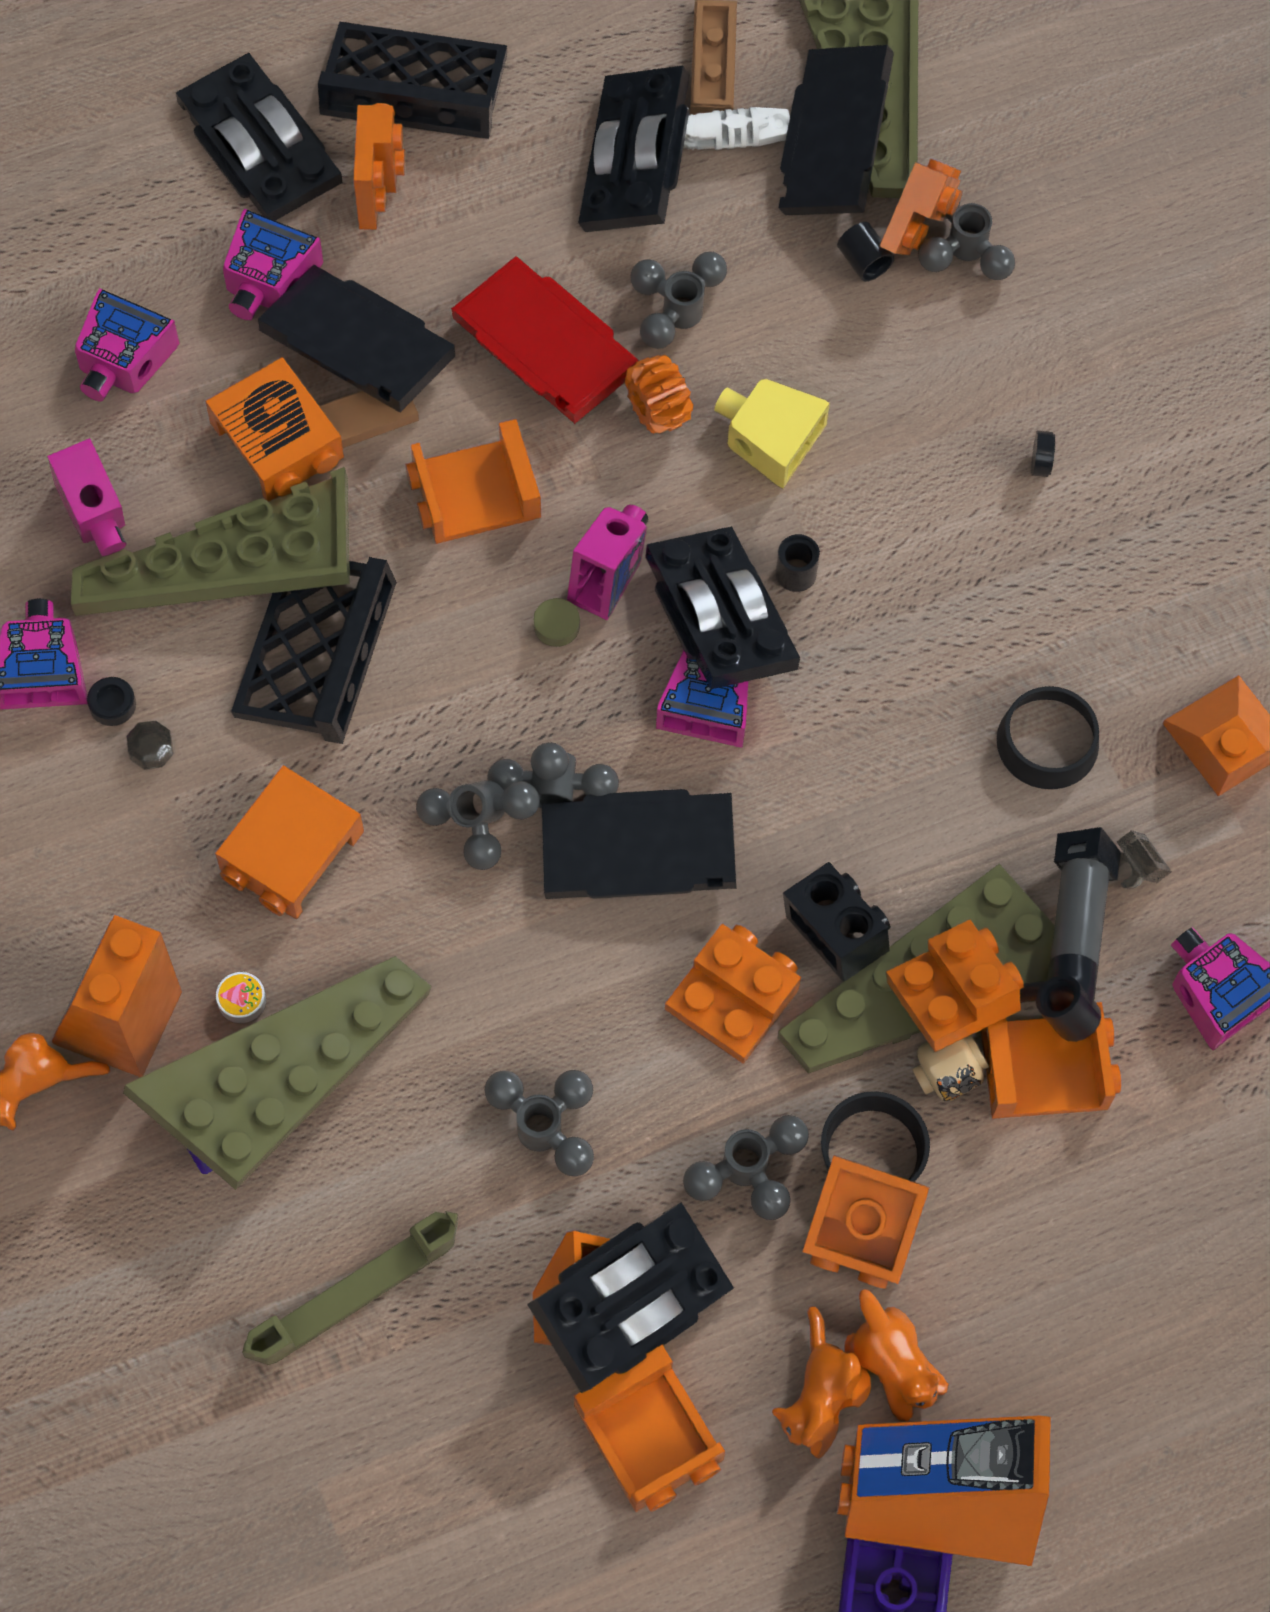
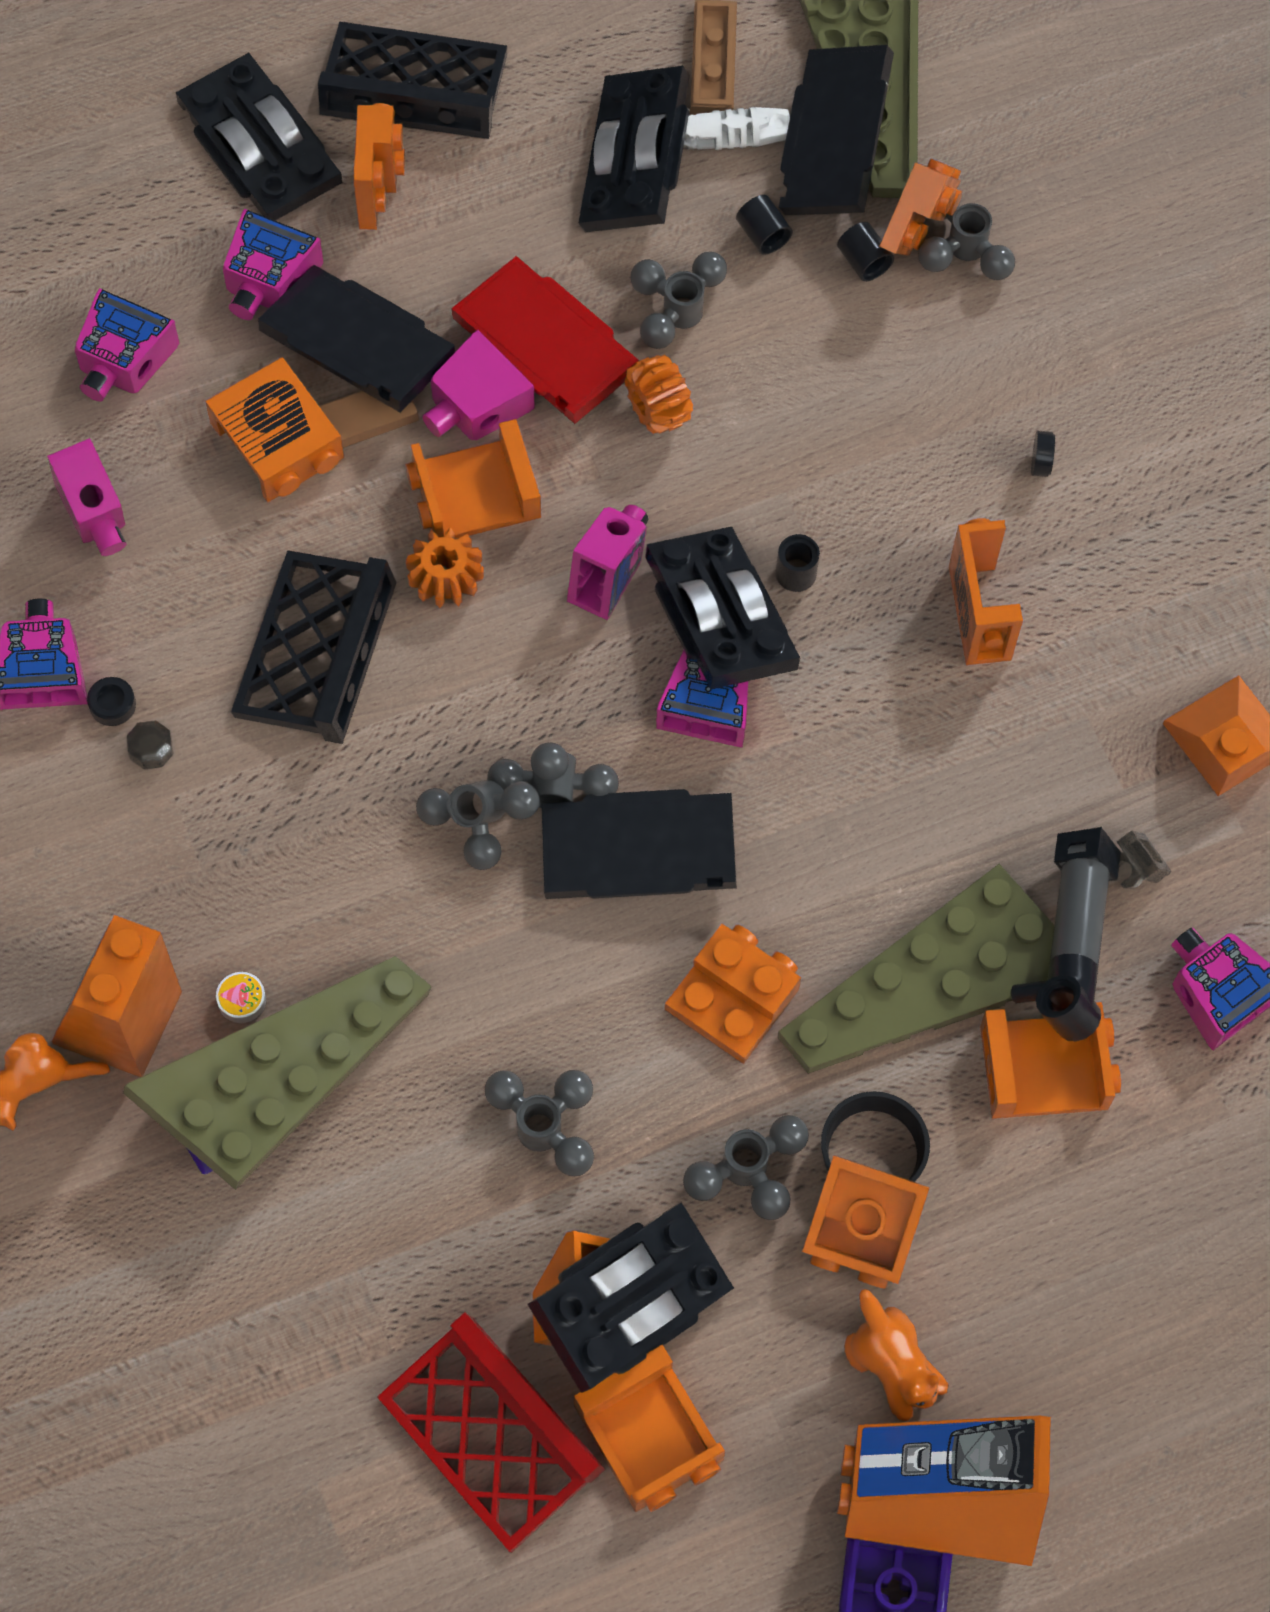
(237, 553): olive wing -> none
(279, 1338): olive piece -> none
(287, 842): orange panel -> none
(461, 564): none -> orange gear
(477, 391): none -> dark pink torso
(522, 1400): none -> red fence
(556, 622): olive tile -> none
(764, 224): none -> black beam
(773, 427): light yellow torso -> none
(830, 924): black brick -> none
(830, 1384): orange animal -> none
(951, 1069): tan head -> none
(957, 985): orange plate -> none
(985, 632): none -> orange panel
(1035, 774): black tyre -> none

